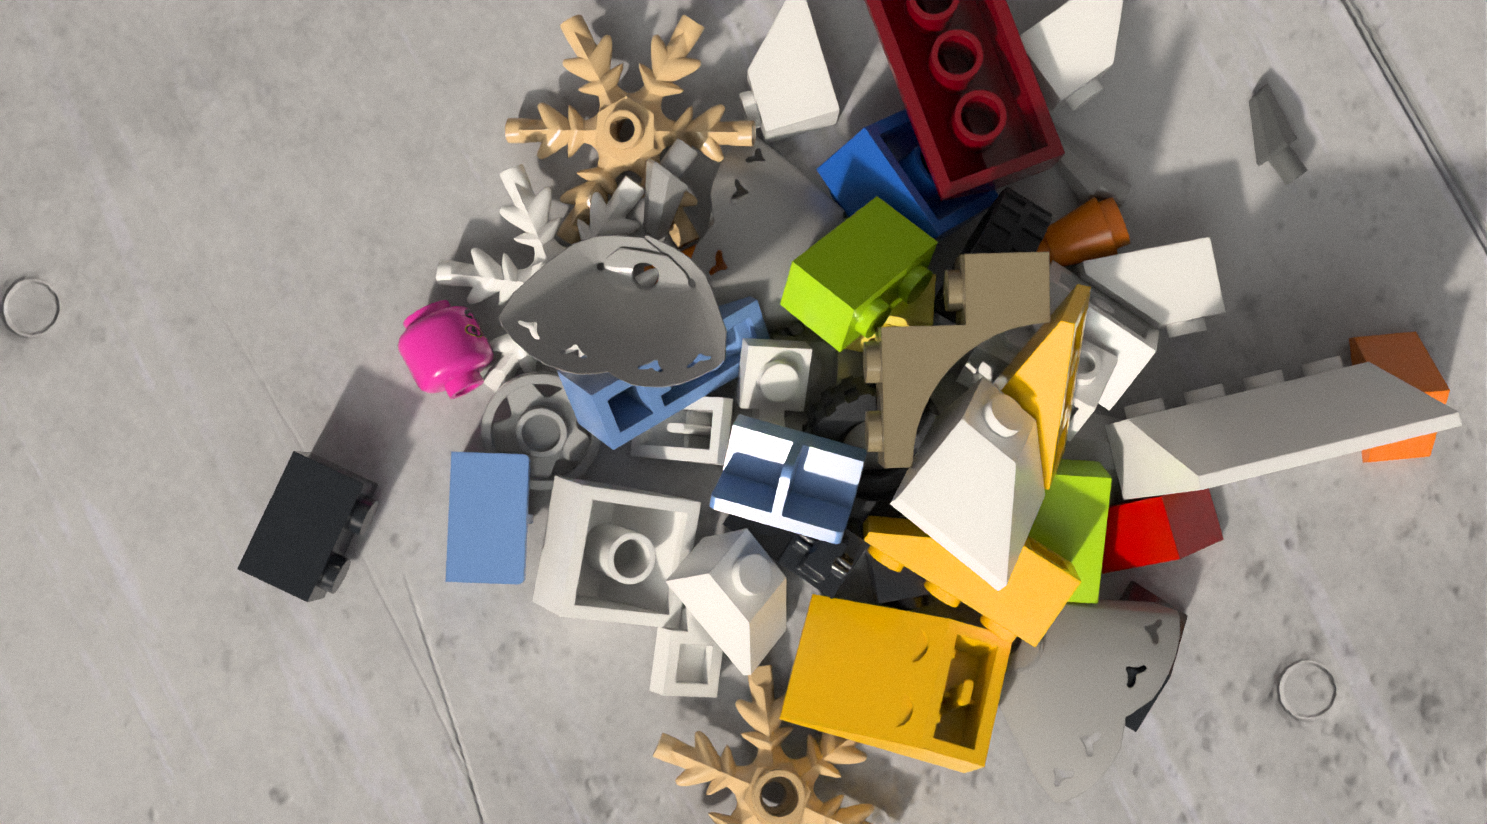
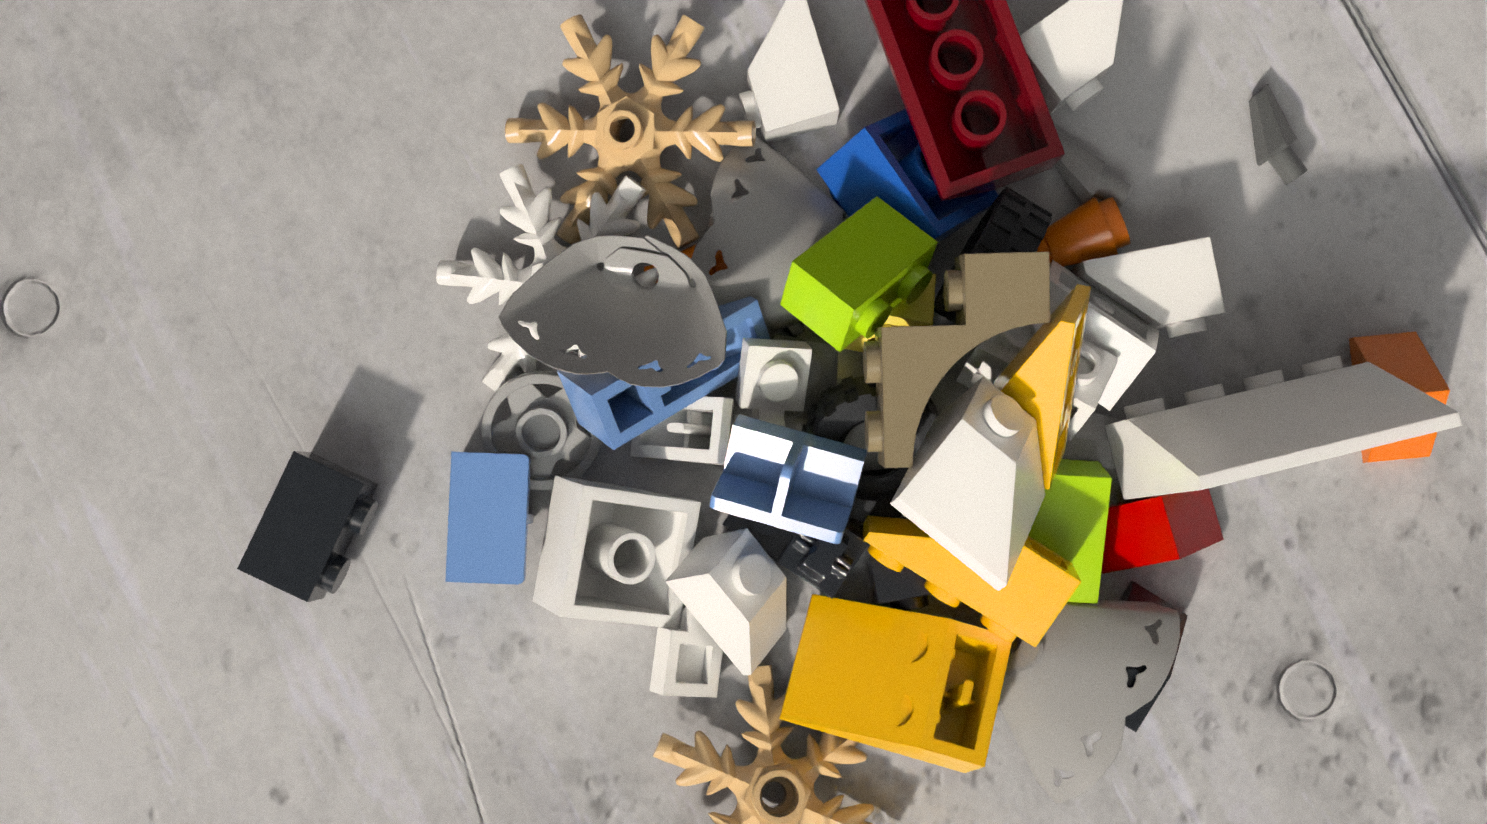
(445, 349): dark pink head -> none
(665, 188): light grey bar -> none

